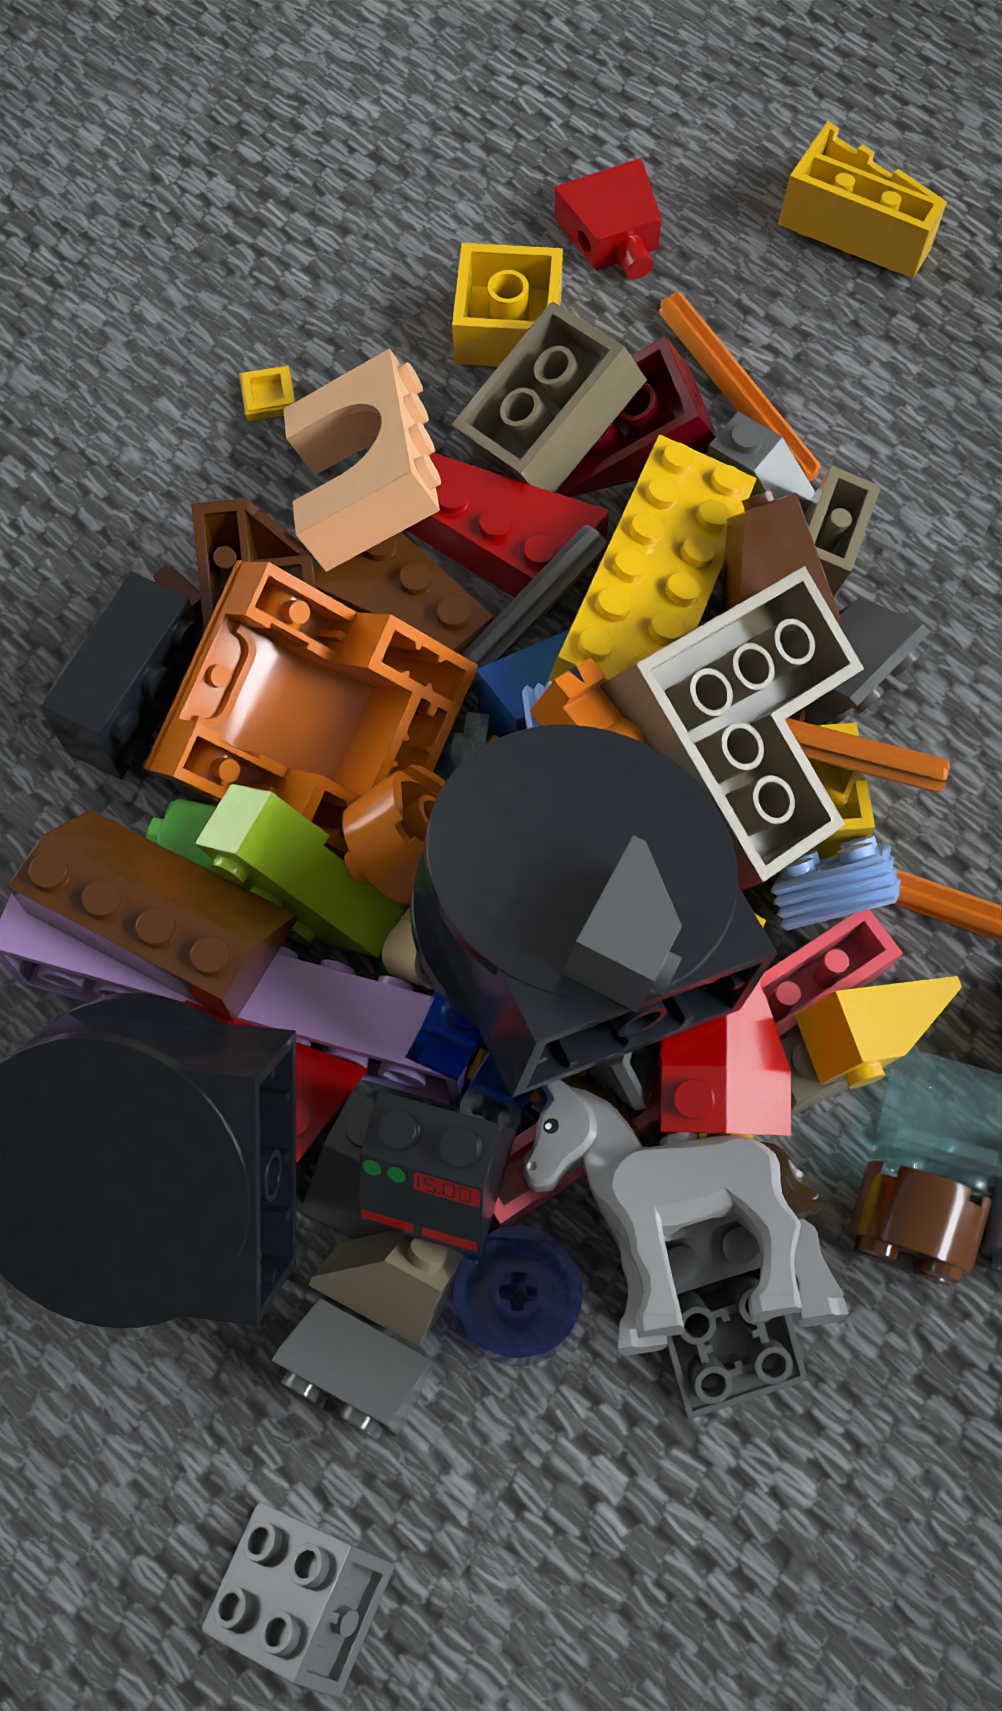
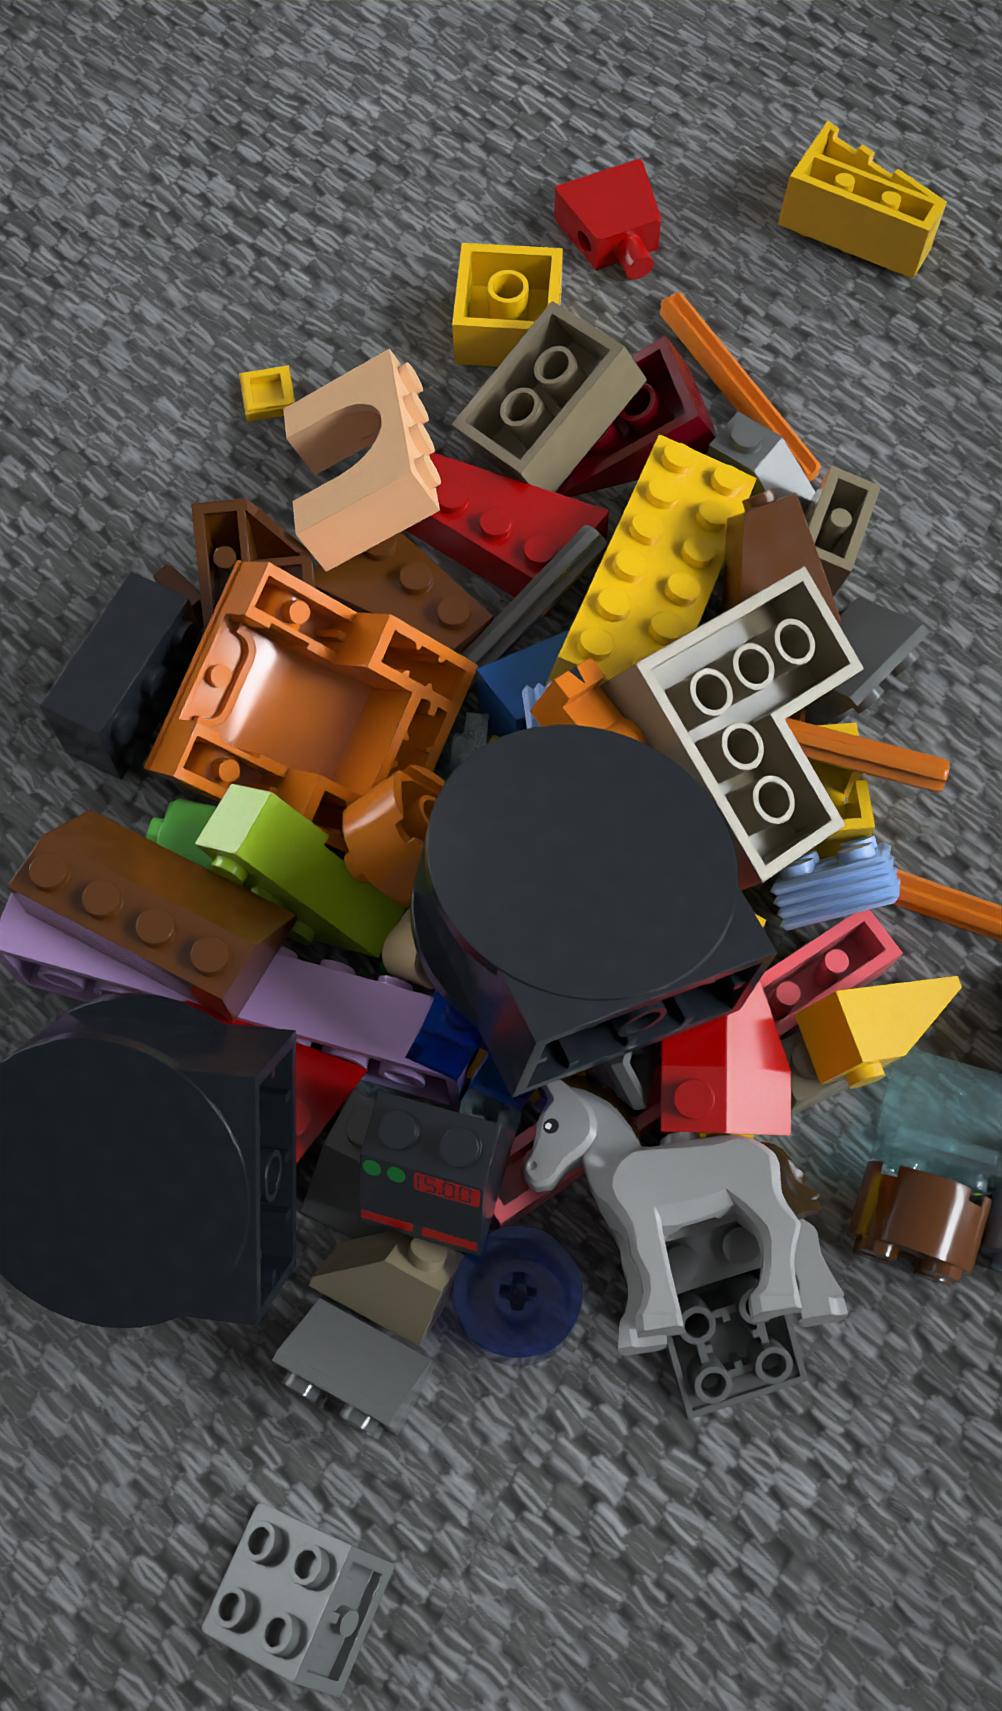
(628, 933): dark grey slope -> none

